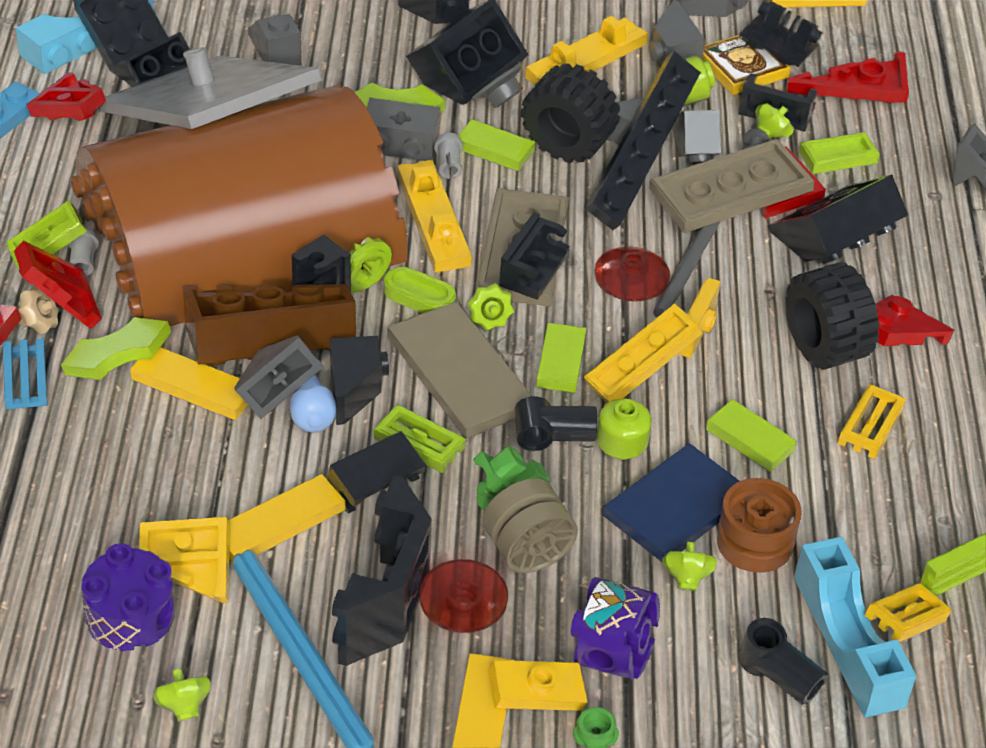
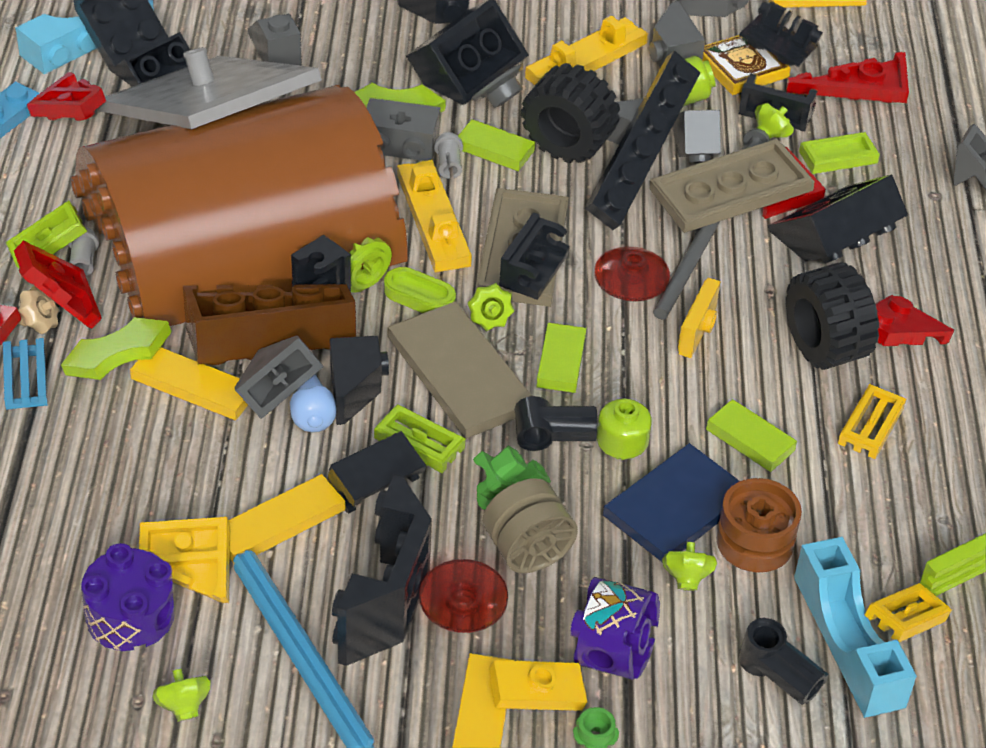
(643, 354): yellow tile -> none

